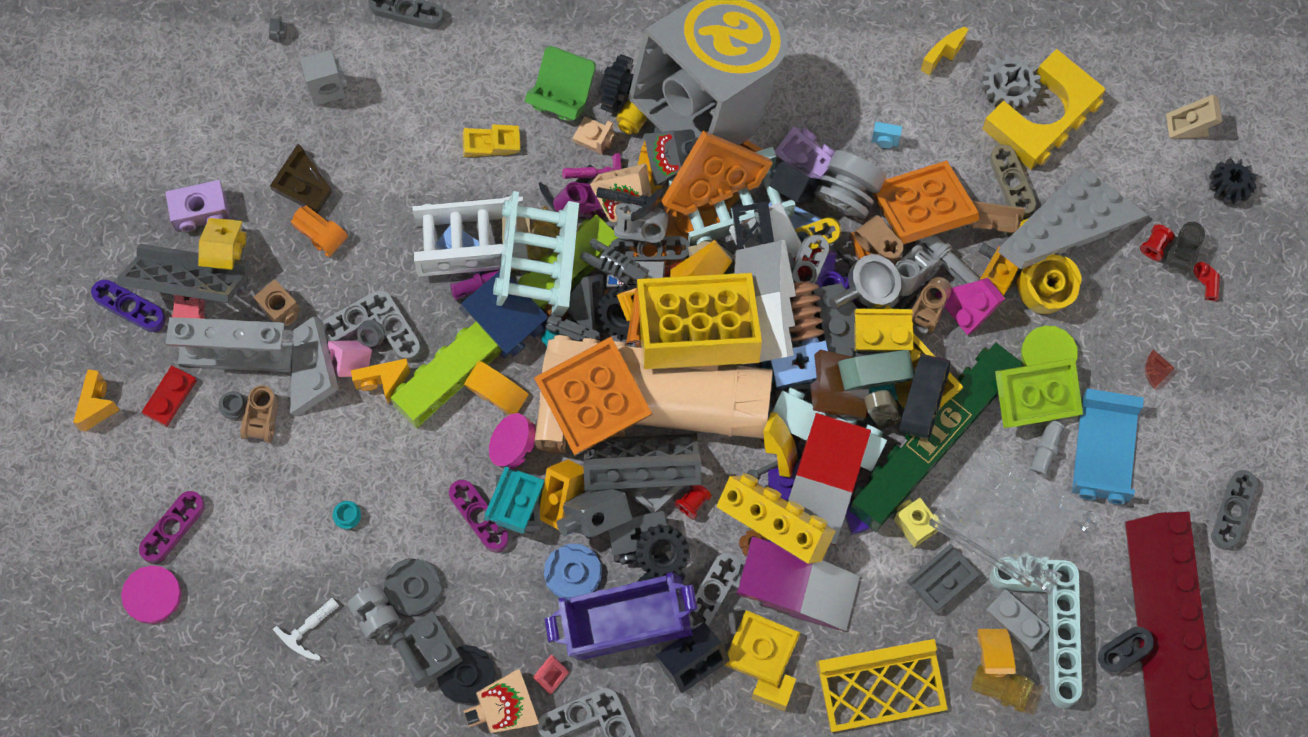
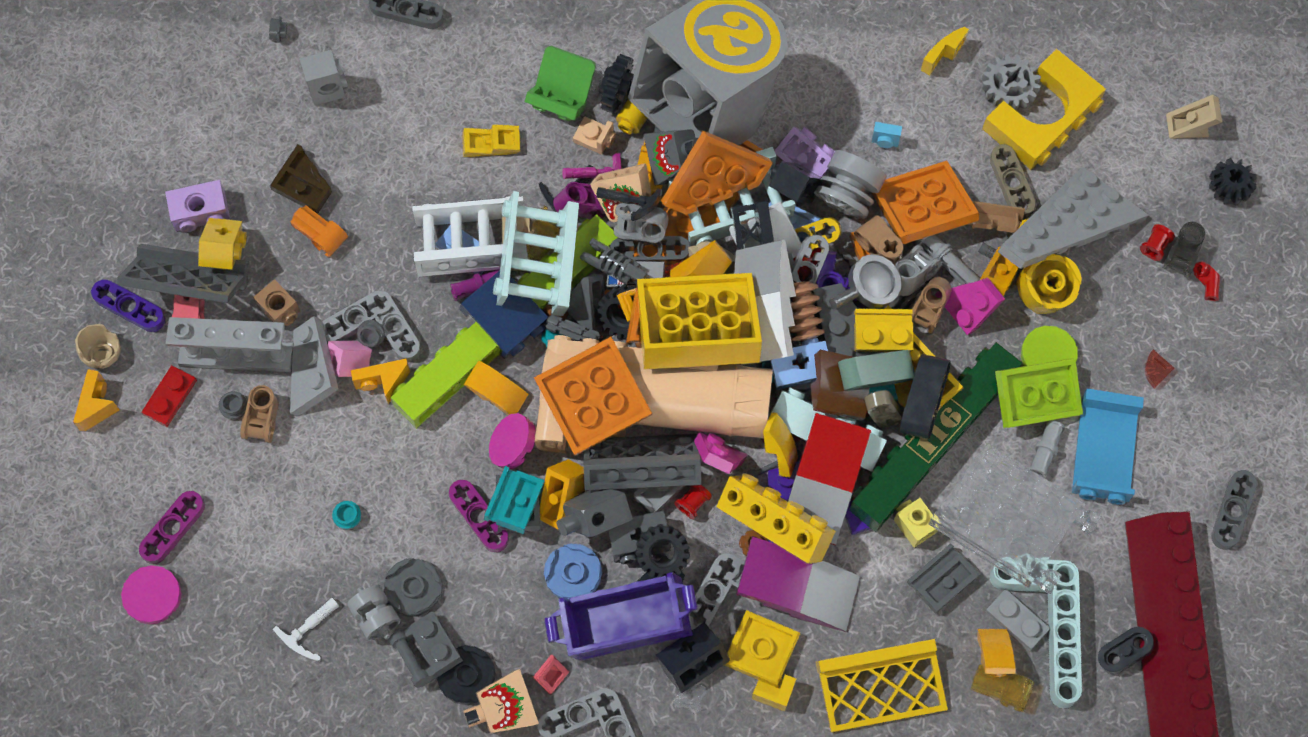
(93, 339): none -> tan hair
(718, 454): none -> dark pink wing

